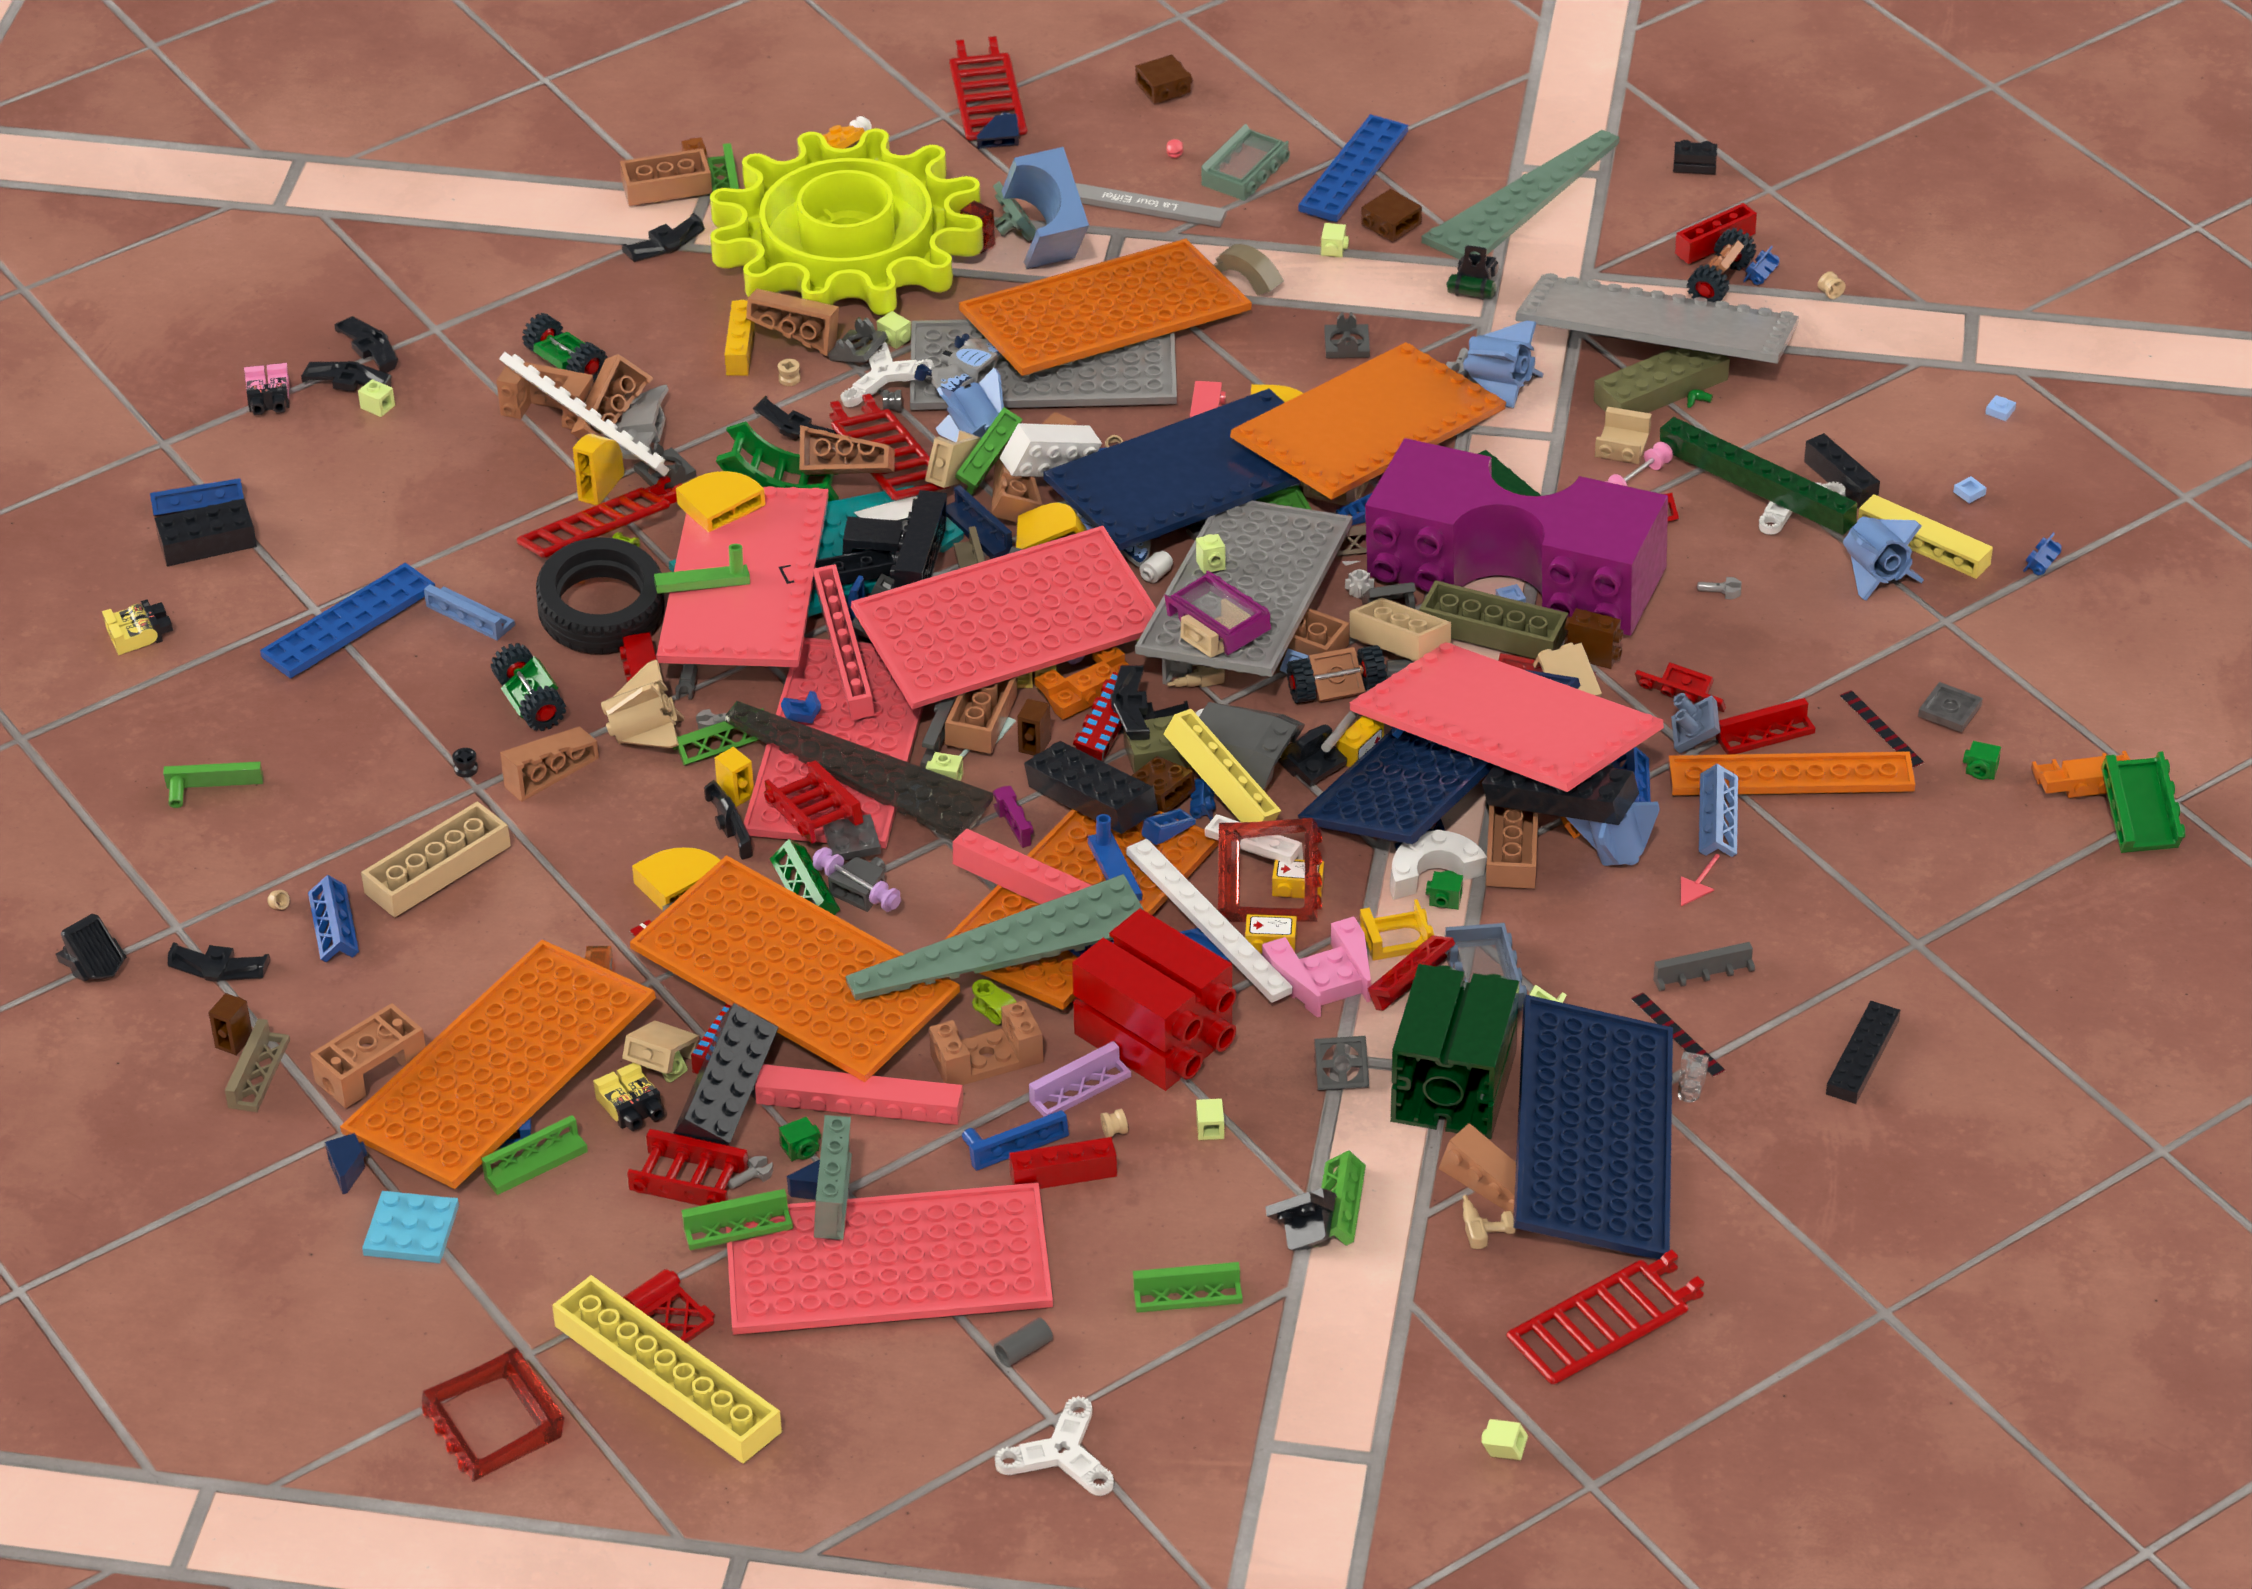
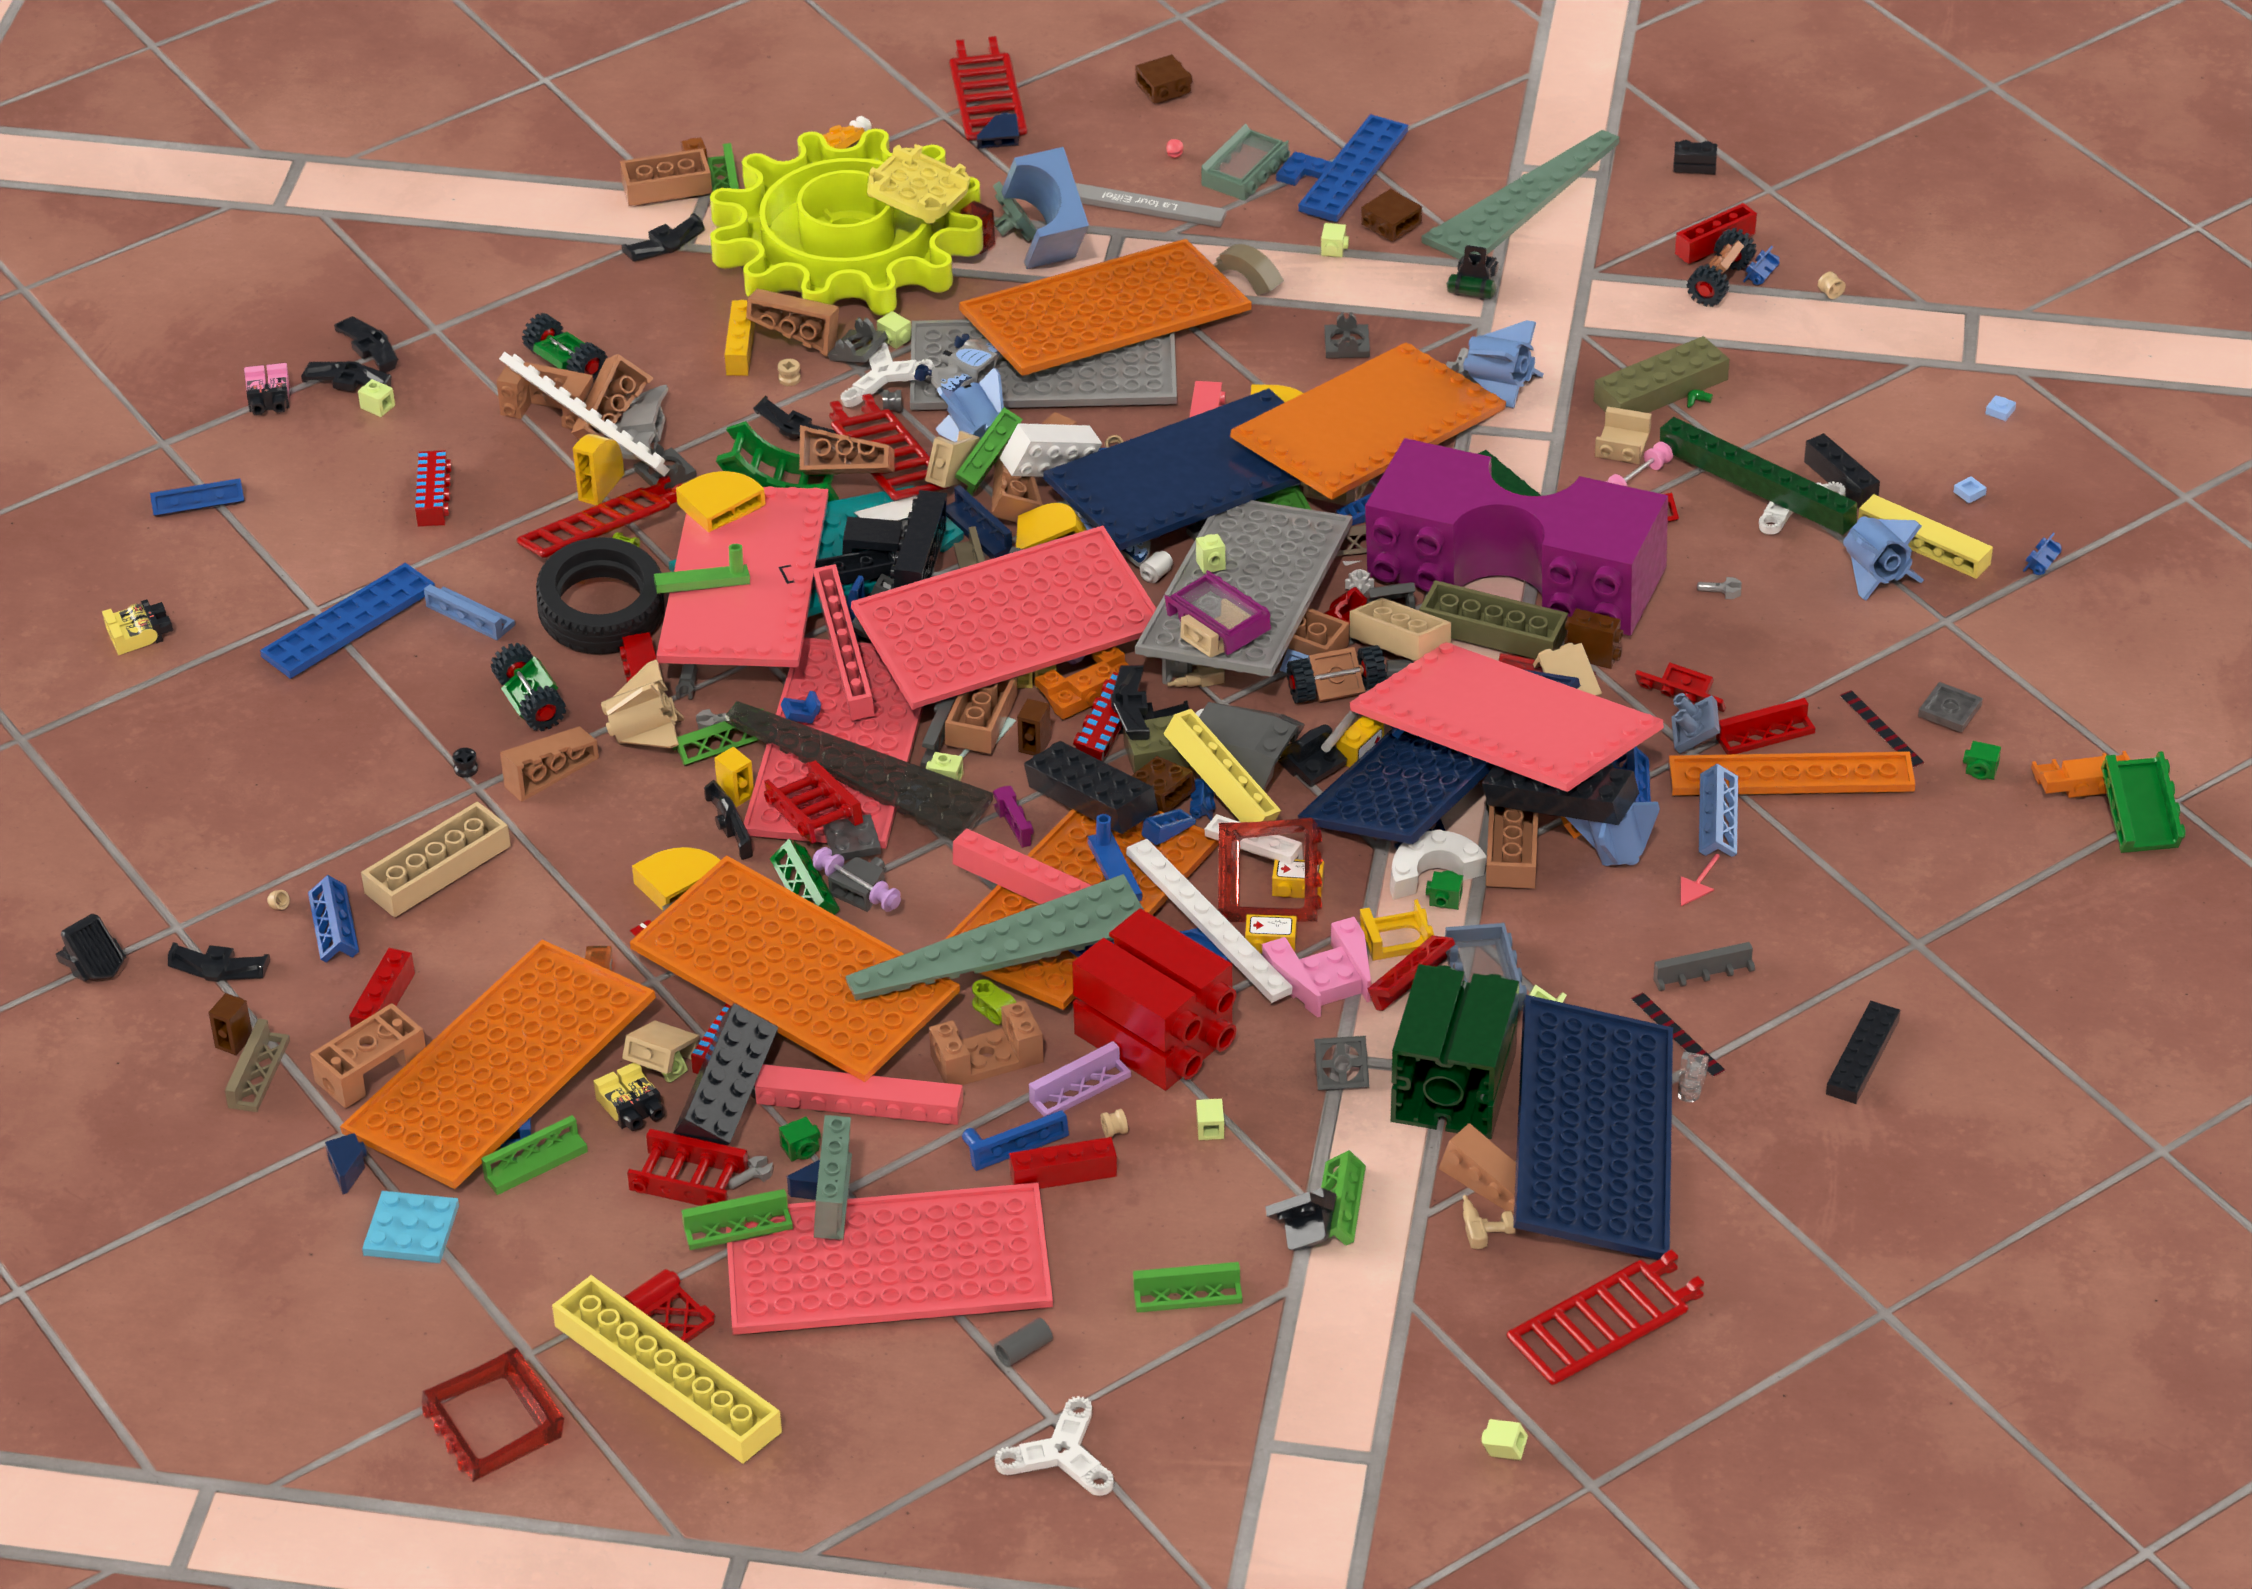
(205, 532): black brick -> none
(207, 776): bright green piece -> none
(385, 985): none -> red brick
(432, 489): none -> red brick
(918, 184): none -> light yellow plate
(1300, 165): none -> blue plate
(1341, 606): none -> red brick
(1511, 592): light blue plate -> none
(1659, 318): light grey plate -> none

